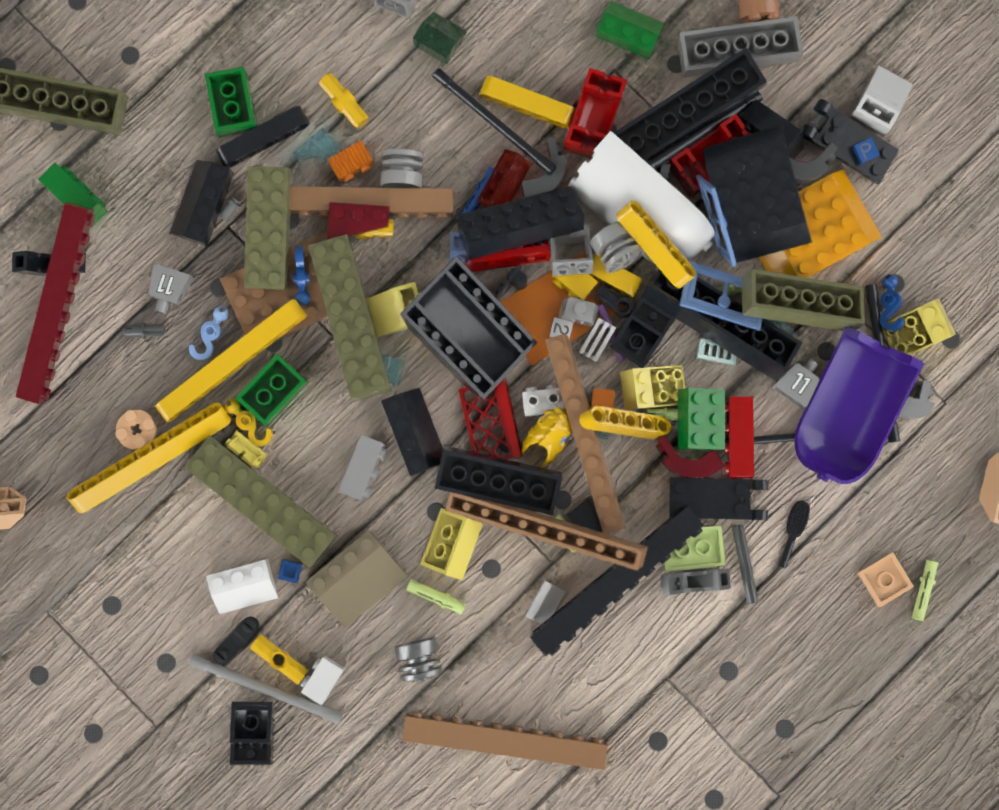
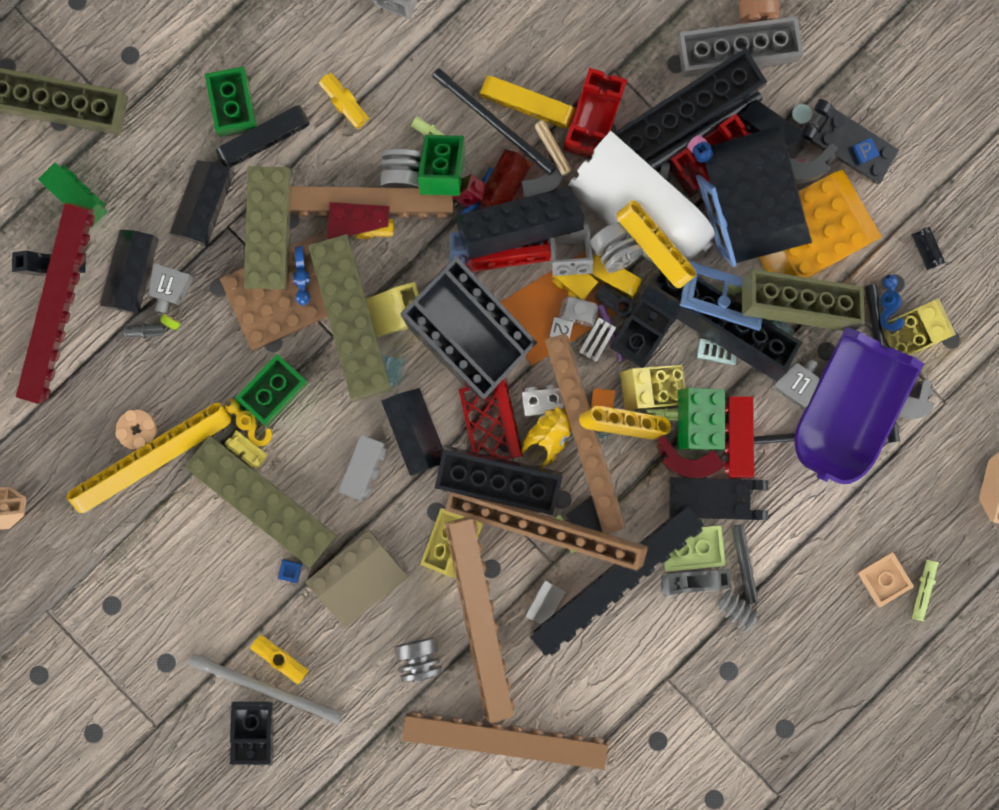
(129, 271): none -> black slope
(170, 322): none -> lime tile
(210, 332): light blue piece -> none
(229, 209): light grey pin -> none
(231, 360): yellow beam -> none
(236, 640): black piece -> none
(242, 586): white slope -> none
(320, 146): clear light blue arch -> none
(322, 680): white brick -> none
(351, 162): orange brick -> none
(425, 128): none -> yellowish green axle
(435, 596): yellowish green pin -> none
(439, 37): clear green slope -> none
(442, 165): none -> green brick
(471, 190): none -> dark red brick
(479, 619): none -> medium nougat brick
(514, 277): black hinge -> none
(552, 147): none -> tan axle
(629, 29): green slope -> none
(694, 141): none -> bright pink tile
(703, 152): none -> blue bush
(737, 610): none -> light grey piece
(795, 526): black piece -> none
(801, 114): none -> light aqua tile
(882, 100): white slope -> none
(928, 248): none -> black hinge

